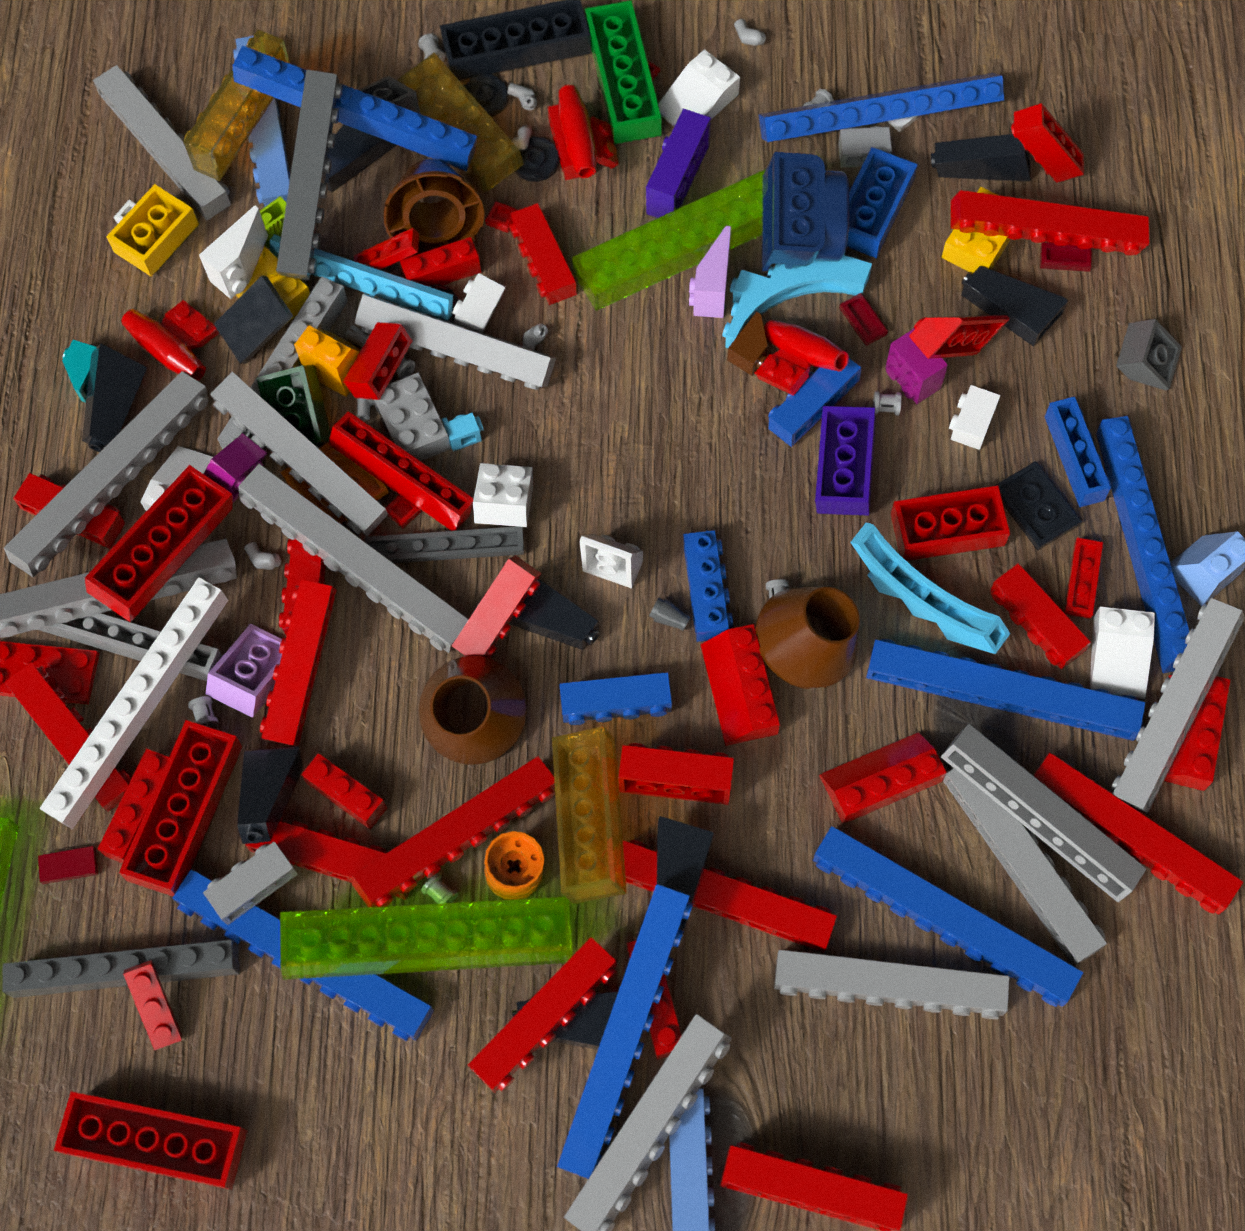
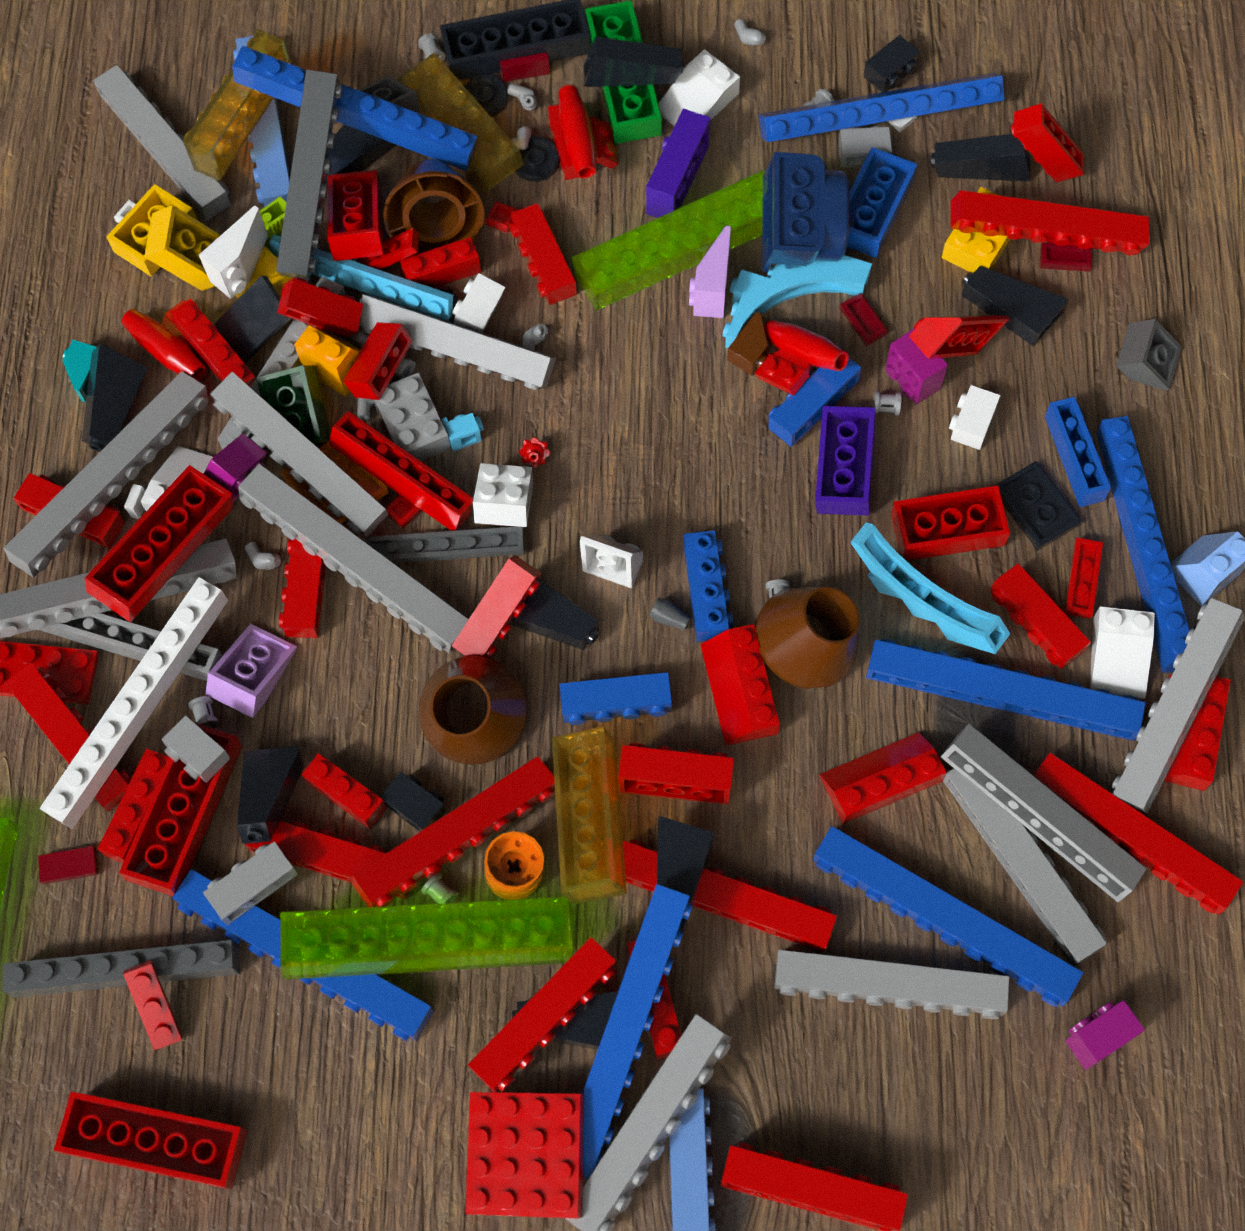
(133, 502): none -> white tile
(176, 244): none -> yellow brick
(195, 749): none -> light grey brick
(209, 343): none -> red brick
(299, 663): red brick -> none
(320, 307): none -> red brick
(355, 215): none -> red brick
(412, 802): none -> black brick
(525, 67): none -> dark red tile
(525, 1154): none -> red plate
(534, 452): none -> red plant
(630, 63): none -> black slope
(891, 64): none -> black brick
(1098, 1038): none -> magenta brick

